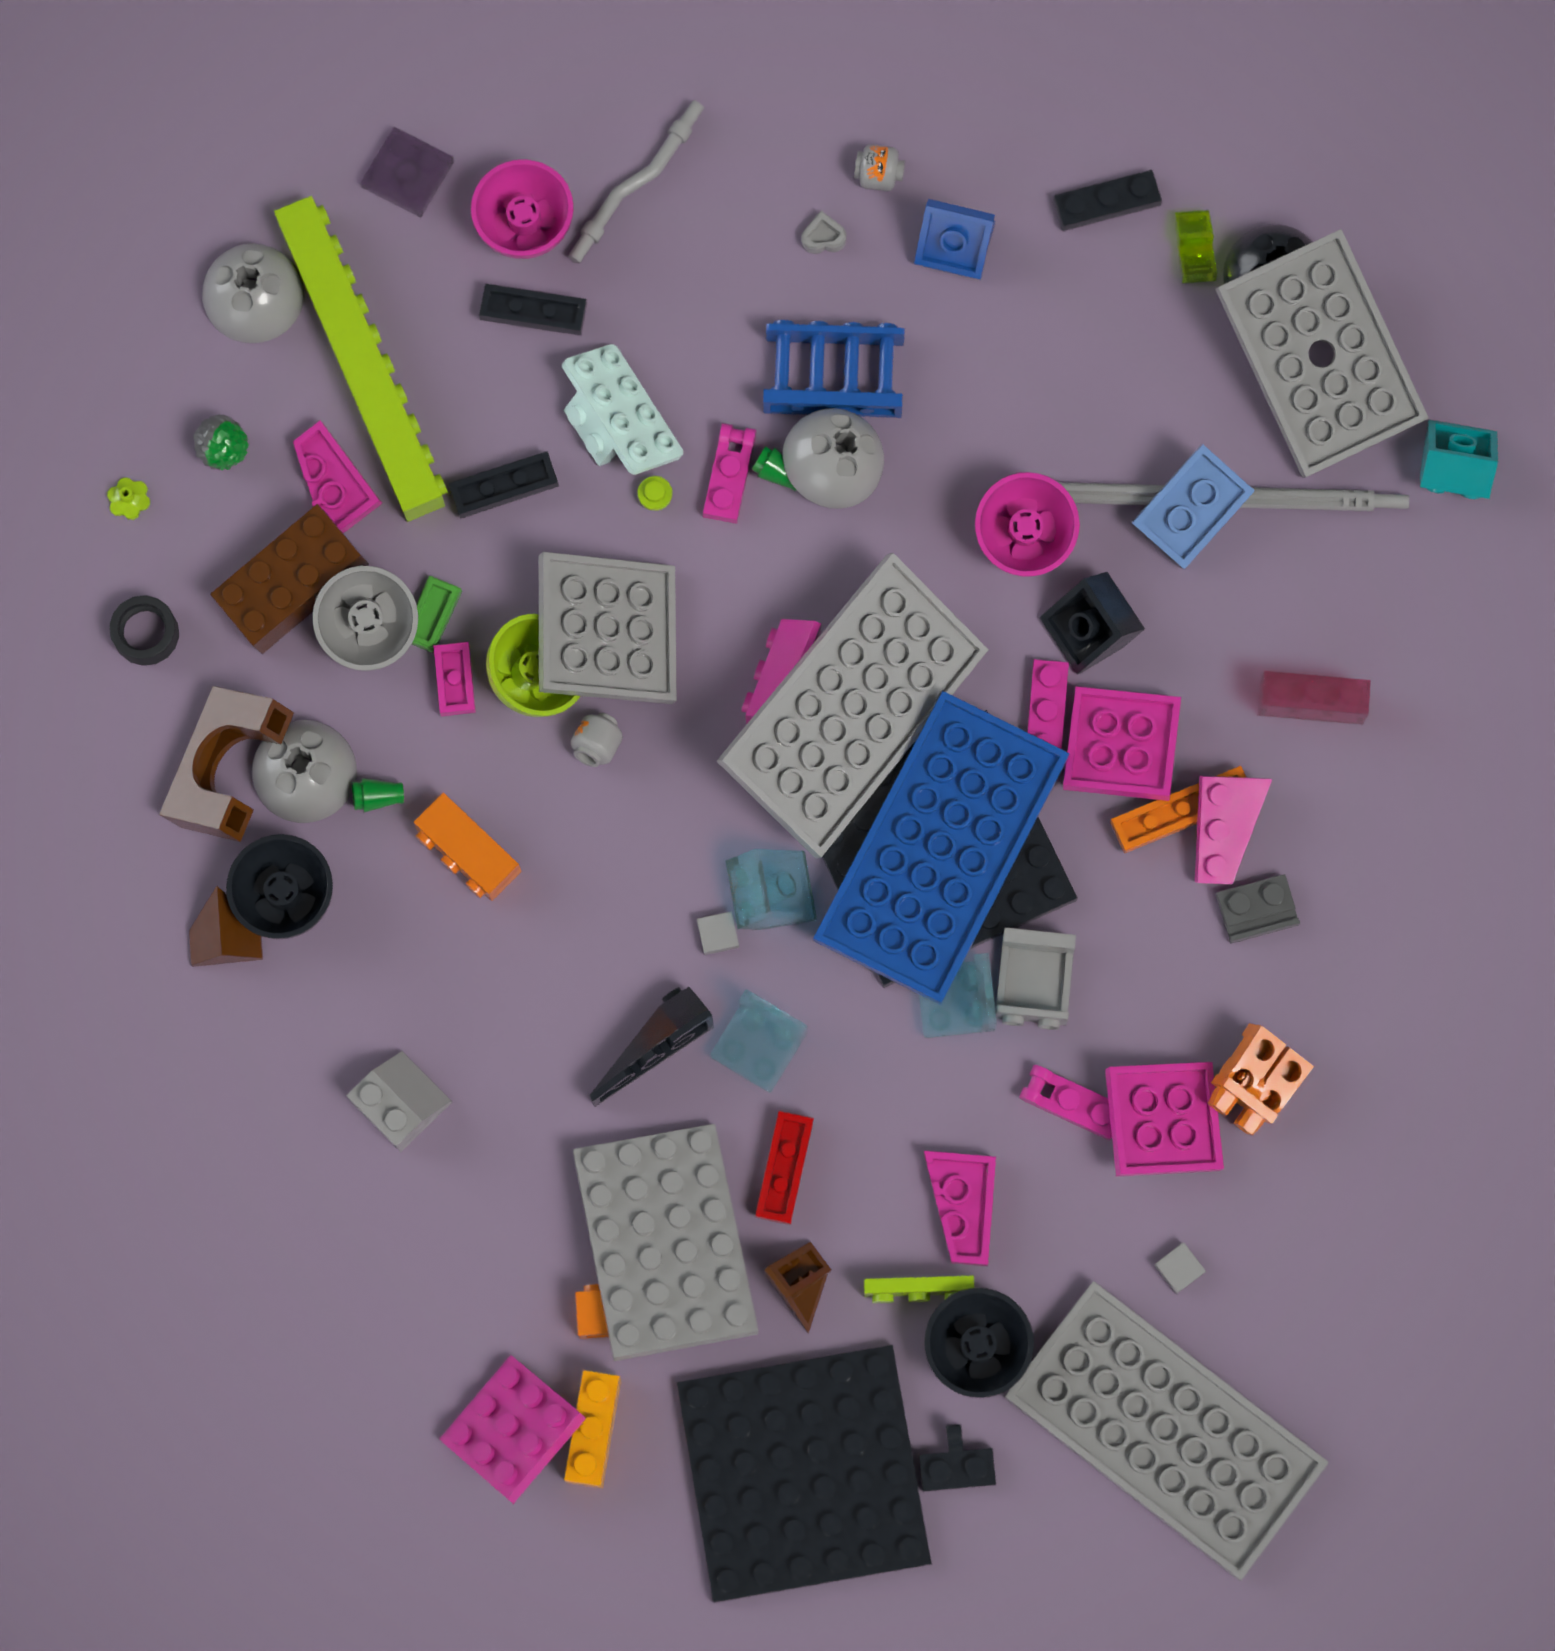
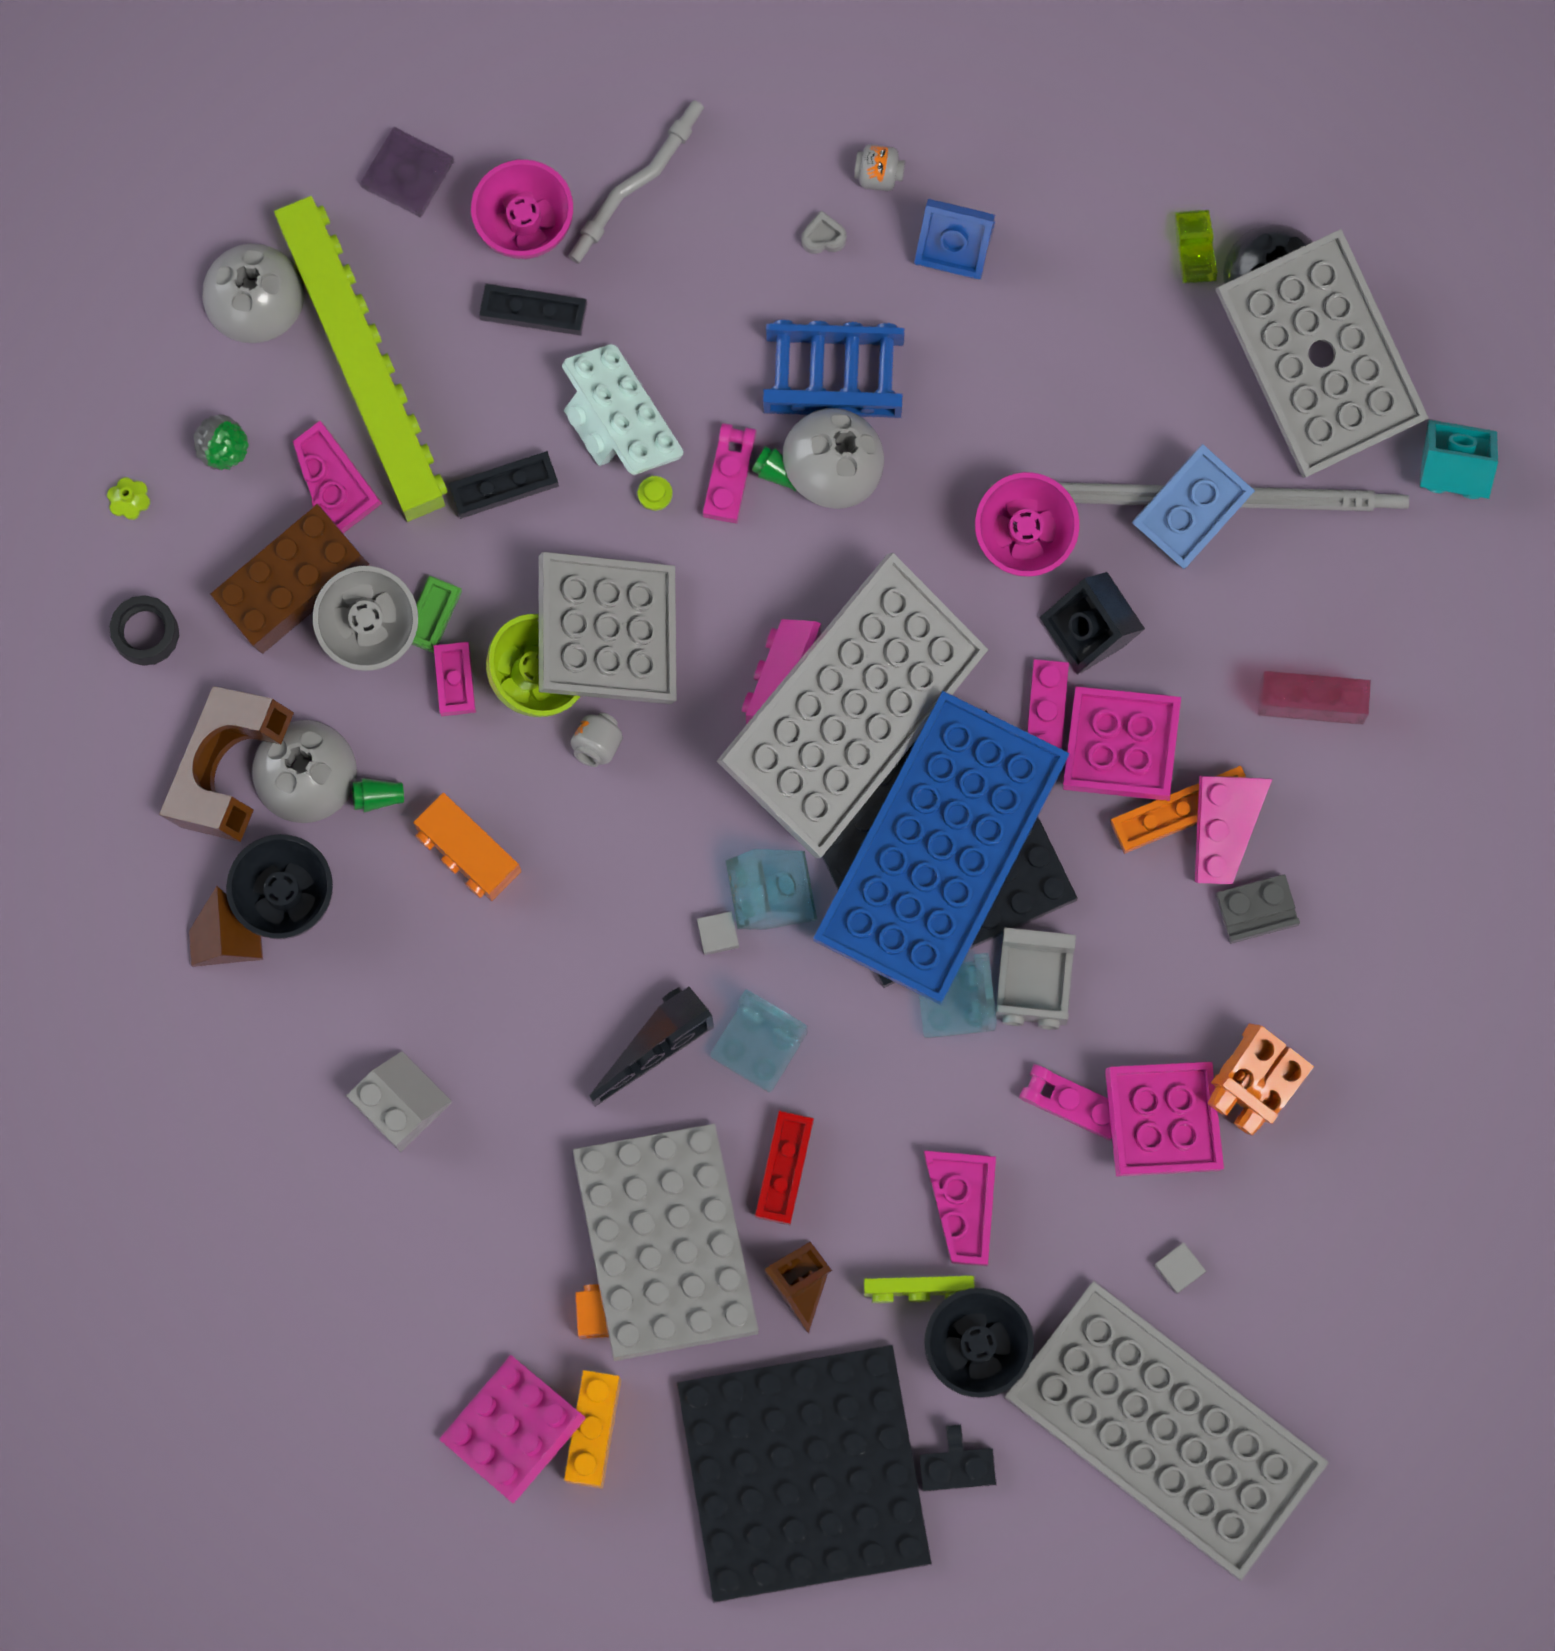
(1107, 200): black plate -> none

